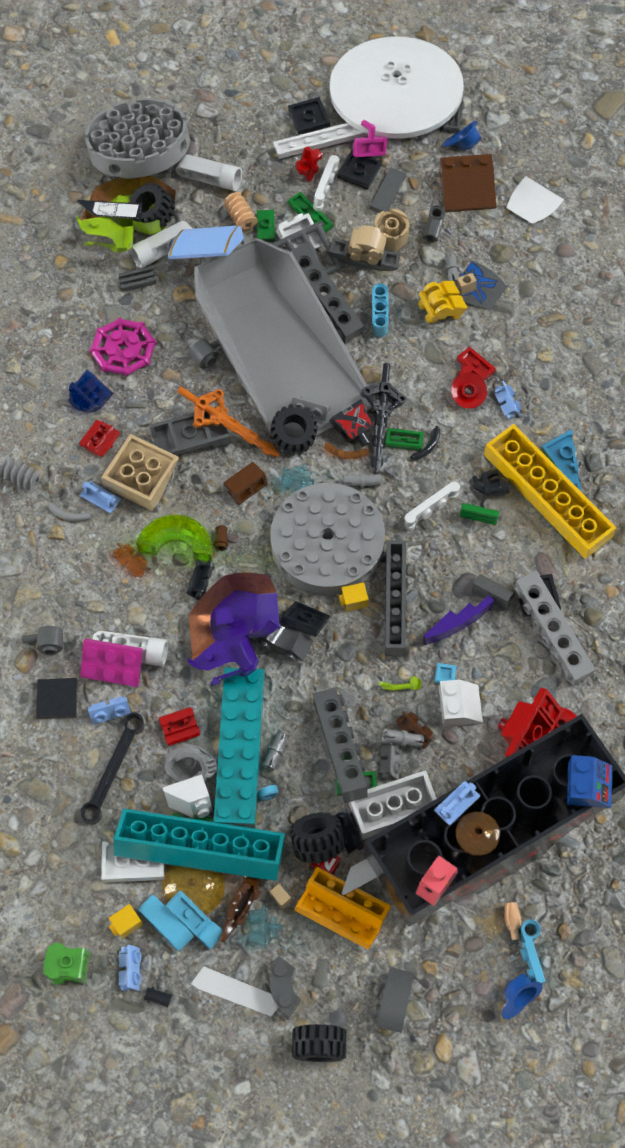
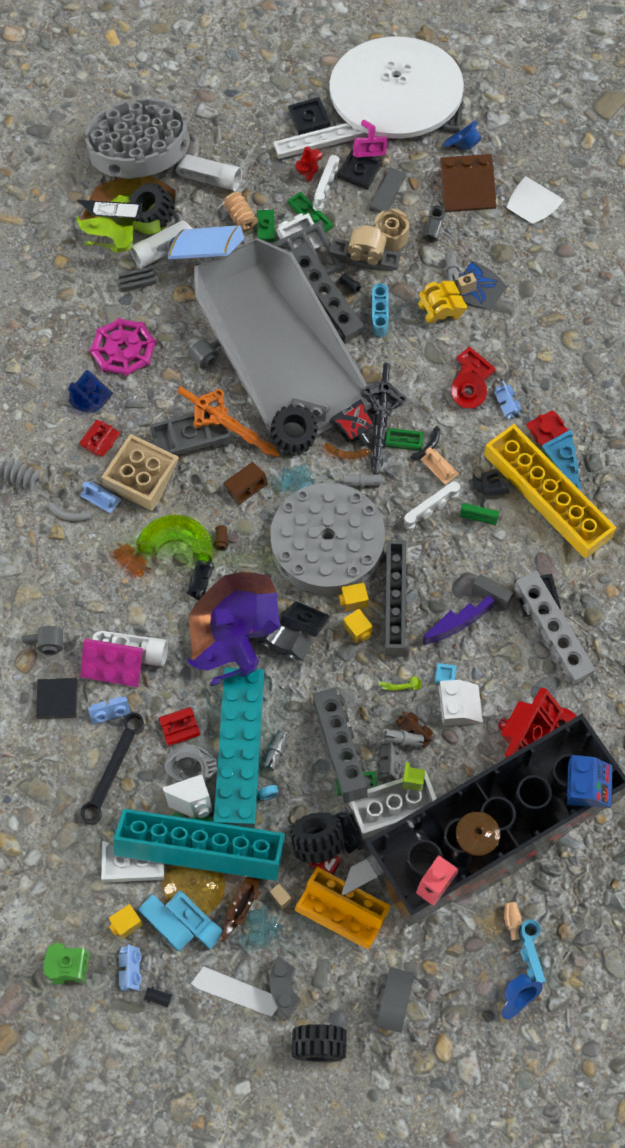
(348, 282): none -> black pin
(357, 626): none -> yellow brick
(413, 778): none -> lime panel
(439, 466): none -> light nougat hinge
(457, 802): light blue hinge -> none
(546, 427): none -> red piece

